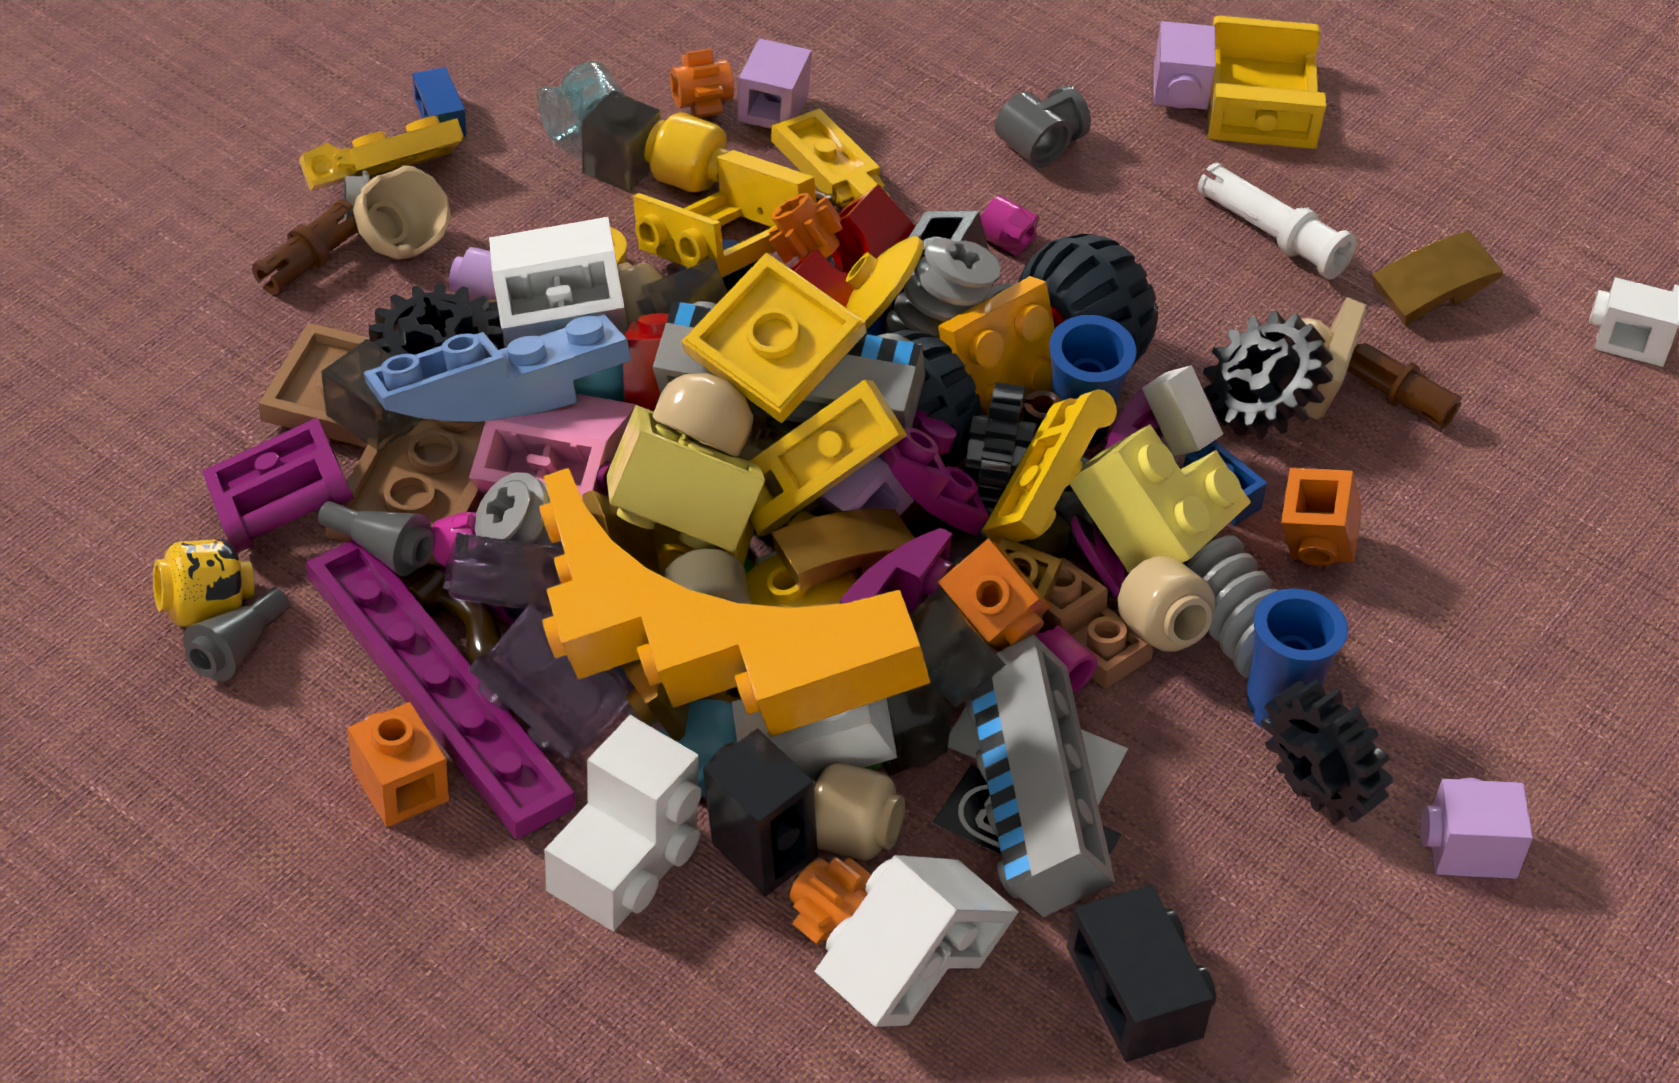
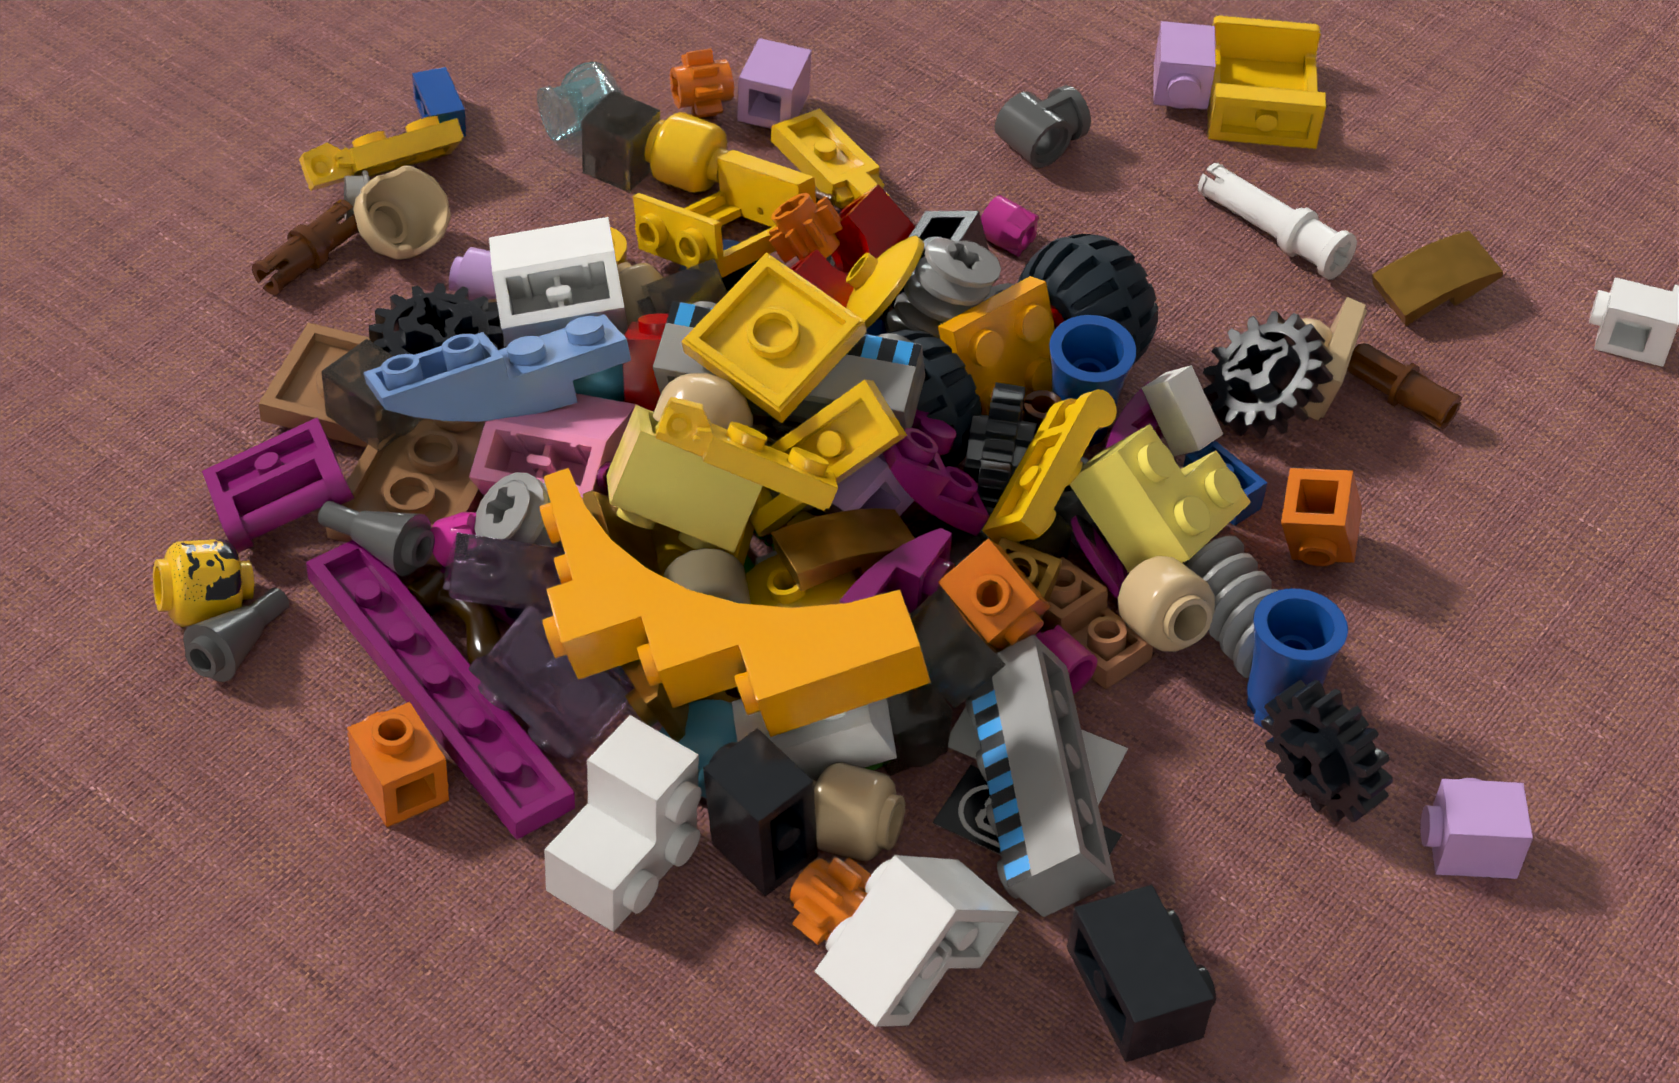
(744, 454): none -> yellow hinge

